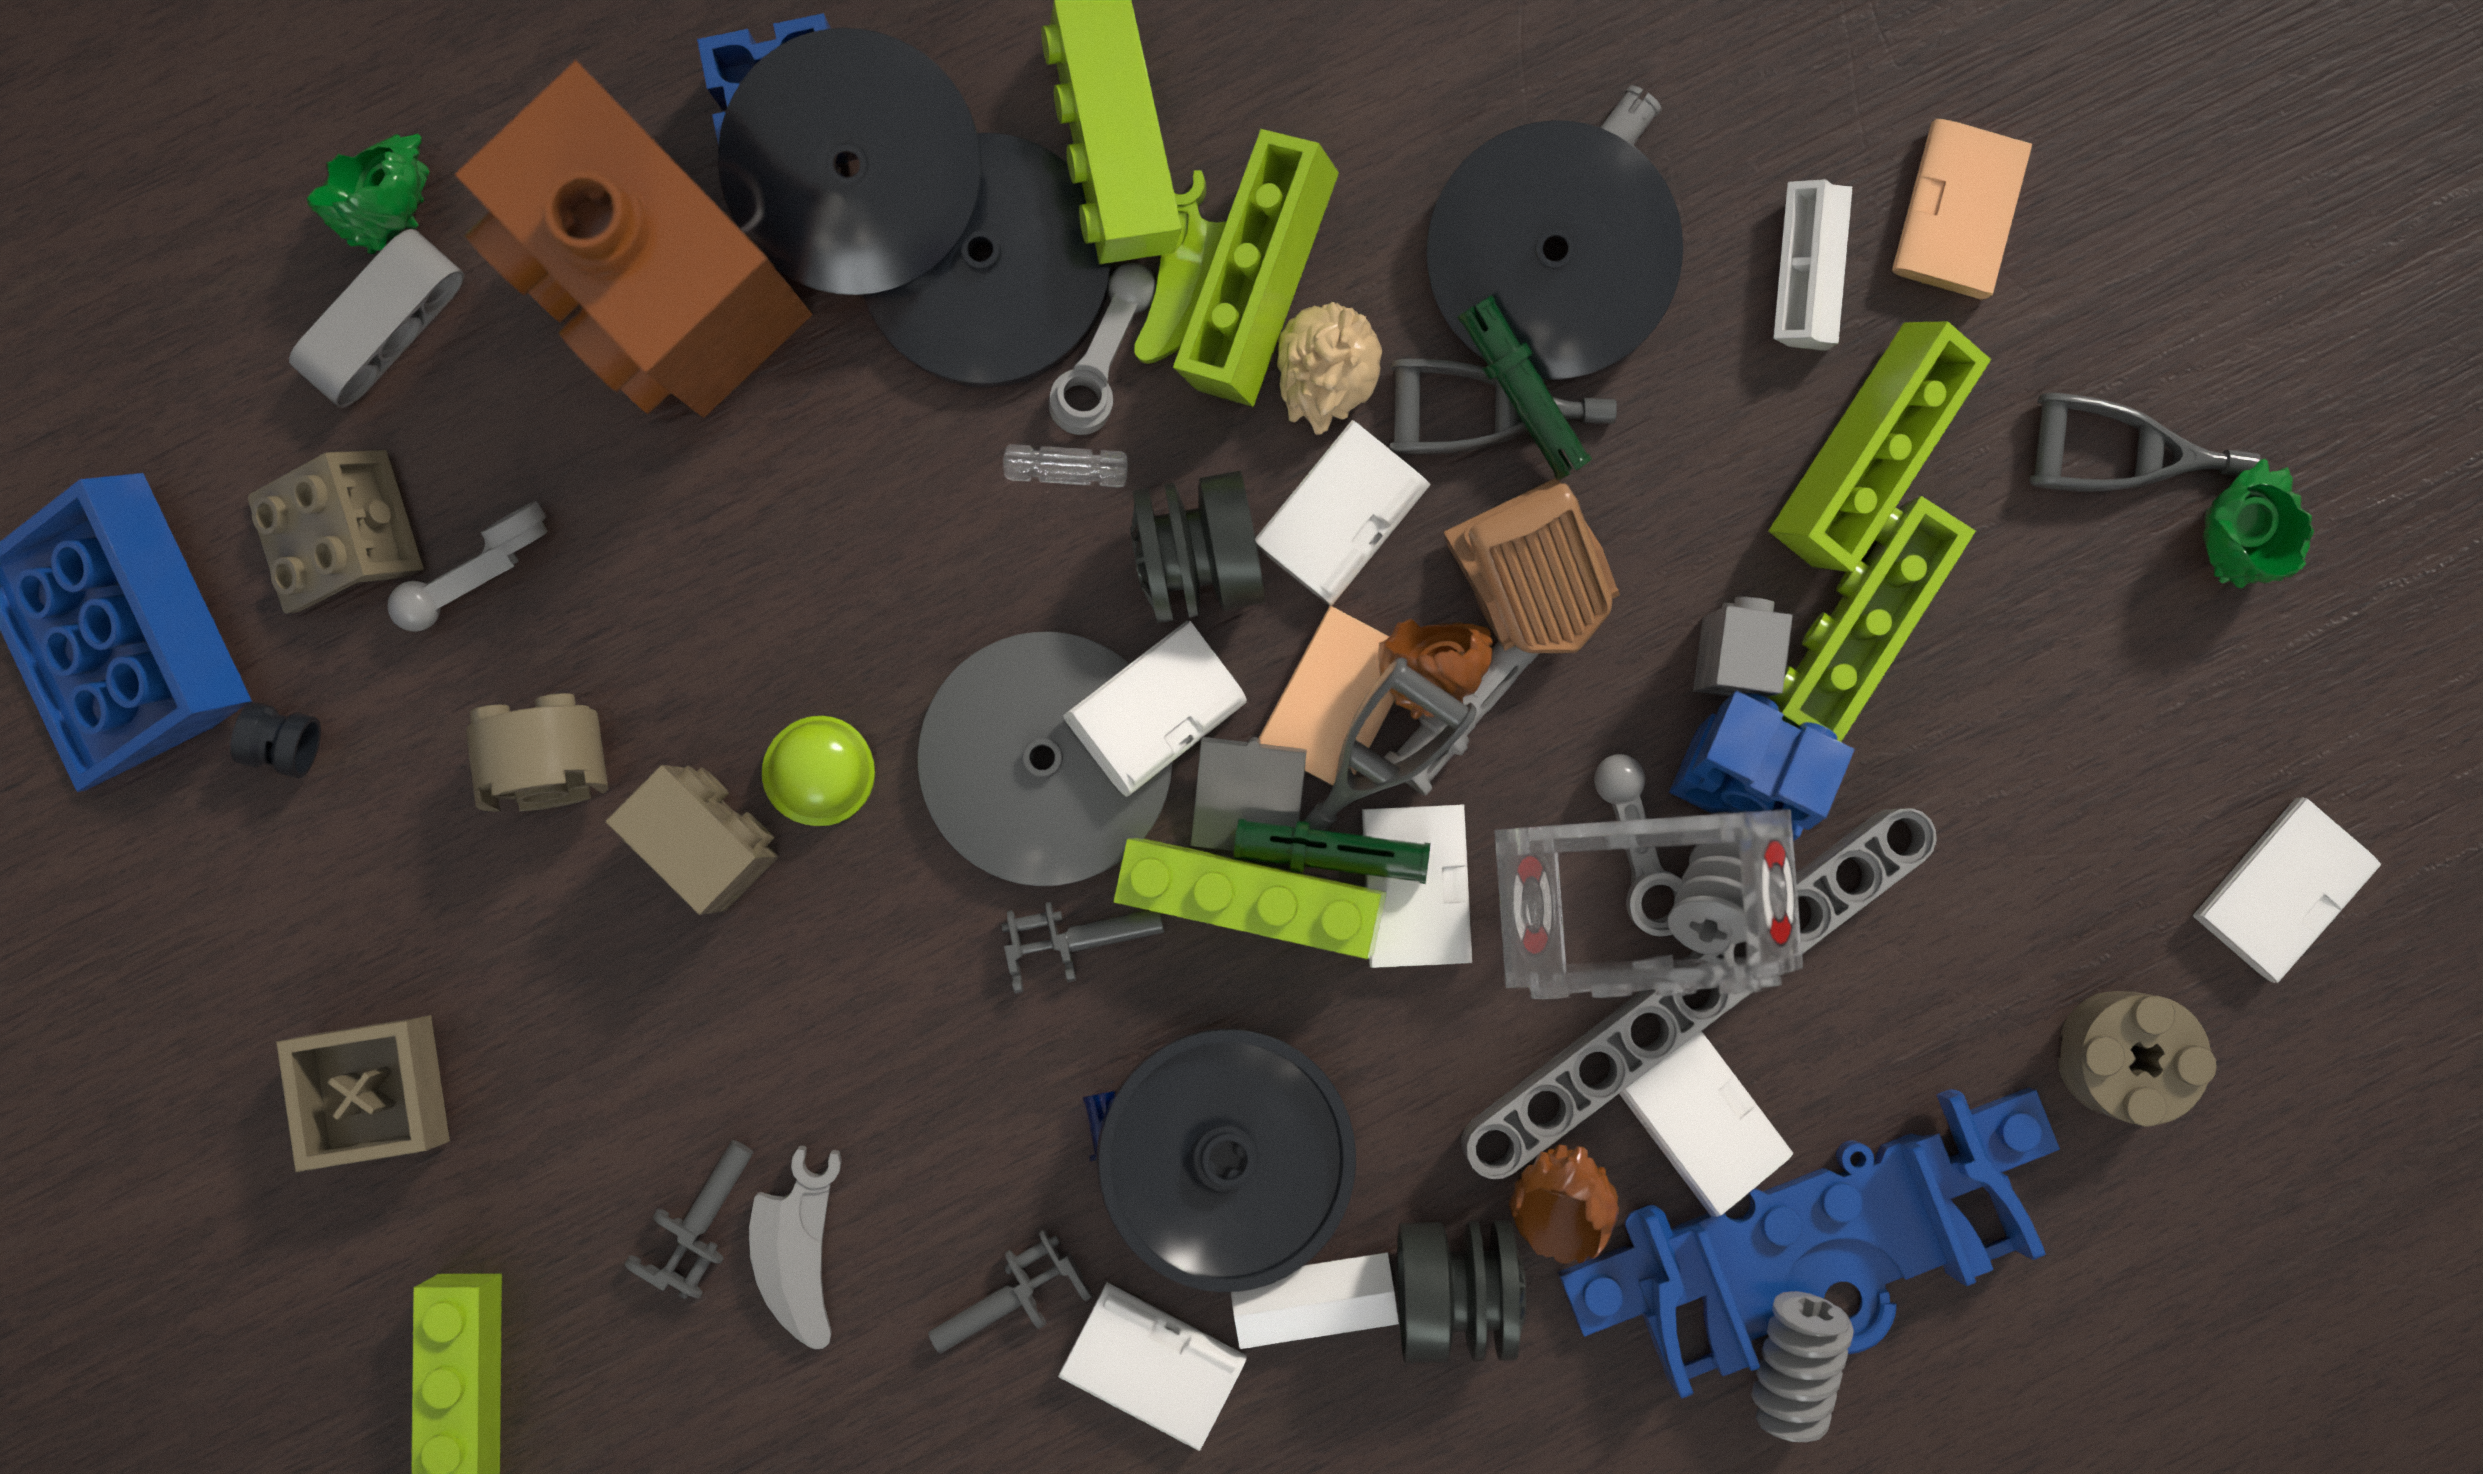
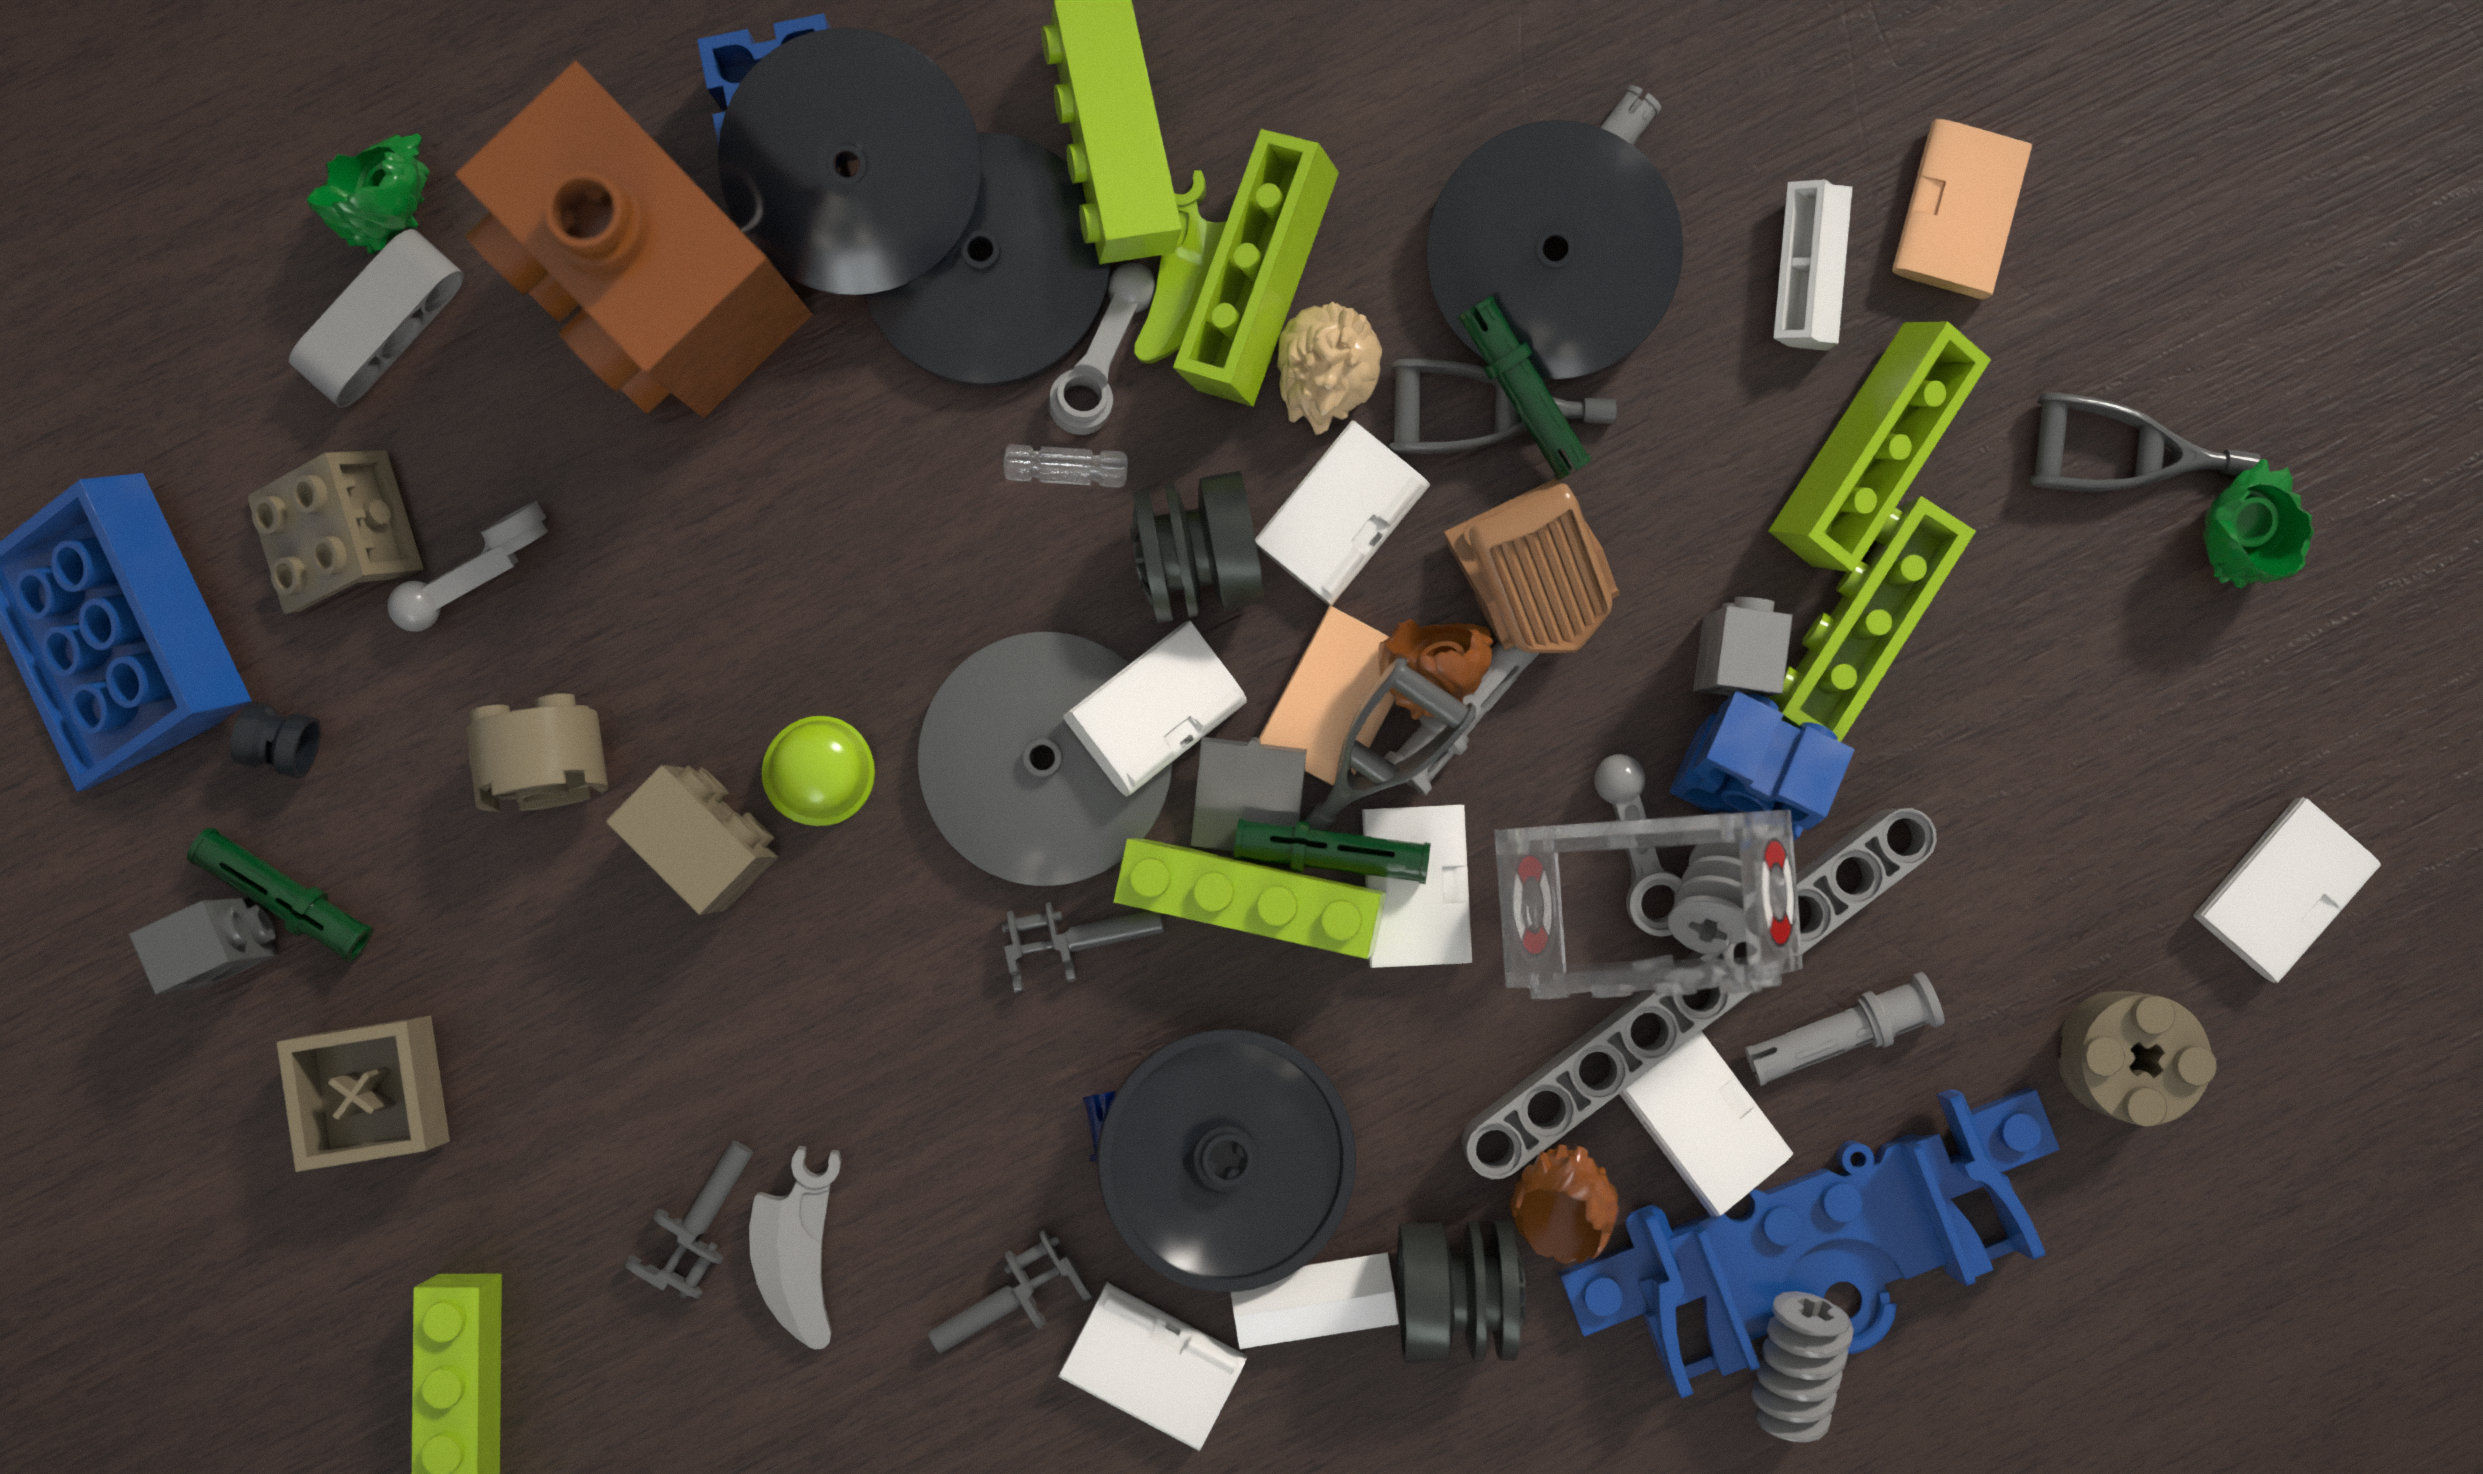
(204, 944): none -> dark grey brick
(298, 906): none -> dark green pin
(1872, 1020): none -> light grey pin

